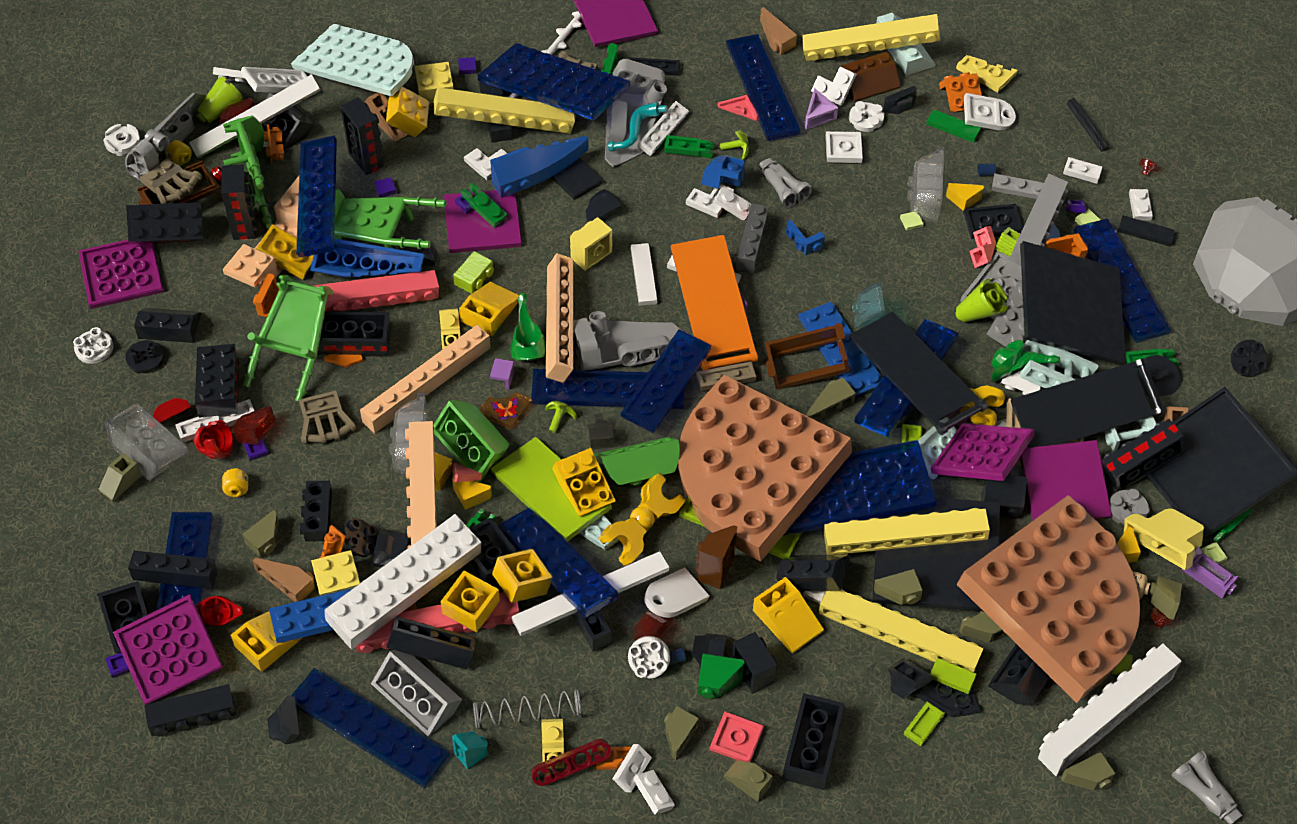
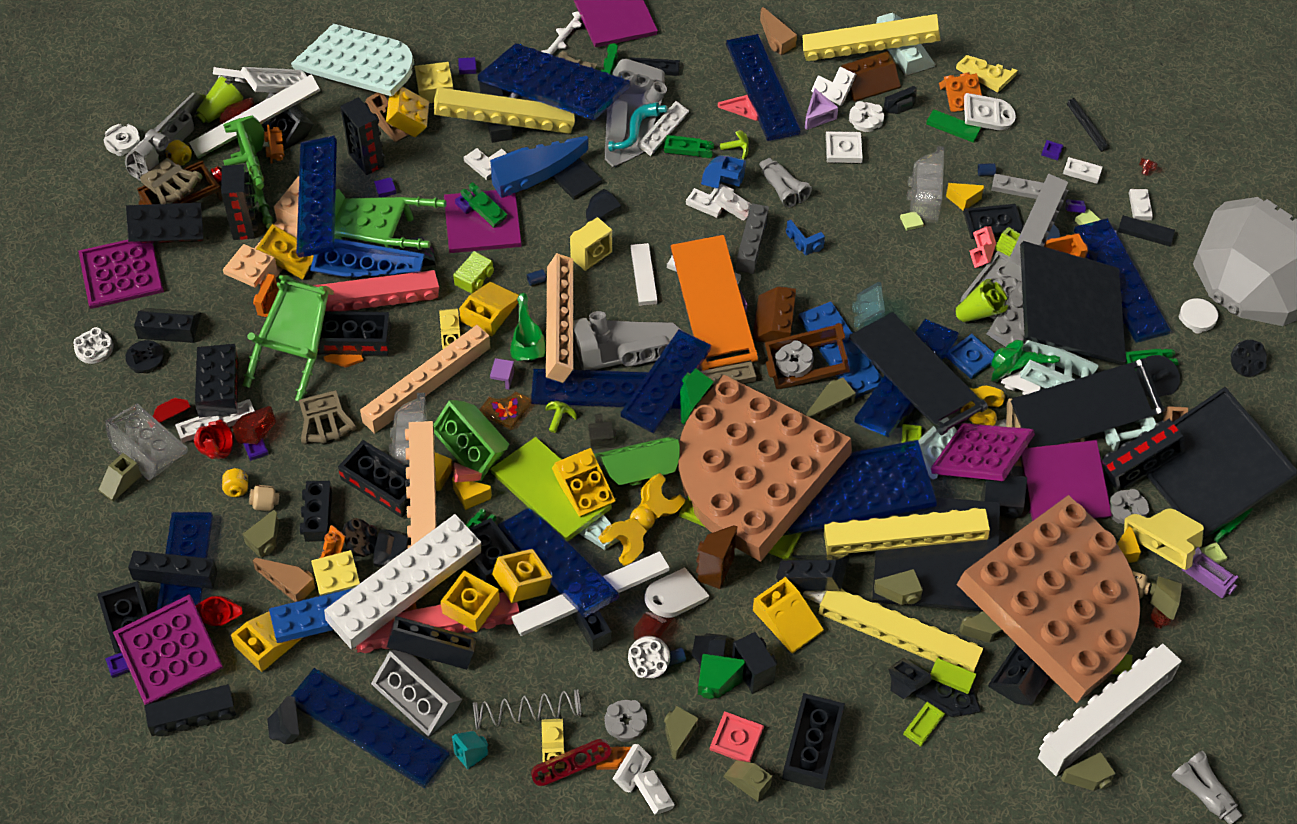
(263, 498): none -> tan head
(377, 477): none -> black brick
(536, 277): none -> dark blue hinge
(627, 709): none -> light grey plate
(693, 390): none -> green slope
(774, 314): none -> reddish brown slope
(794, 350): none -> light grey plate
(971, 356): none -> blue tile
(1052, 150): none -> dark purple tile
(1198, 315): none -> white tile

